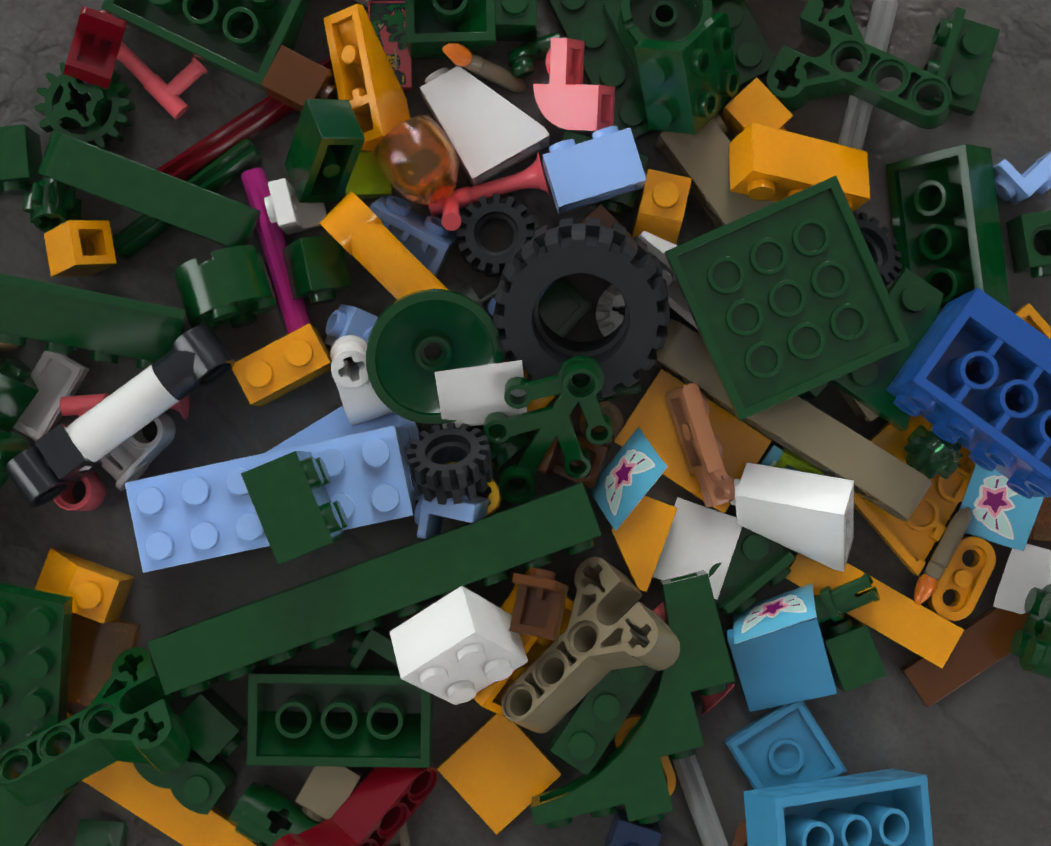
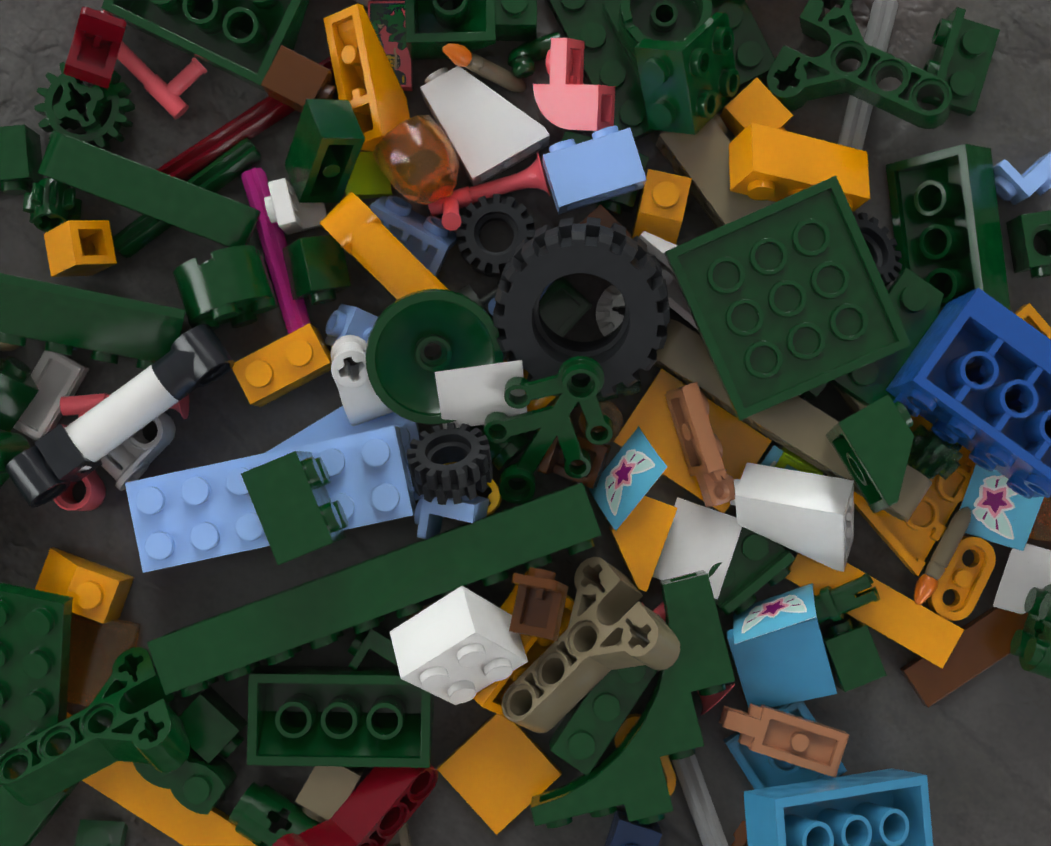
(788, 737): none -> nougat hinge
(875, 450): none -> dark green slope

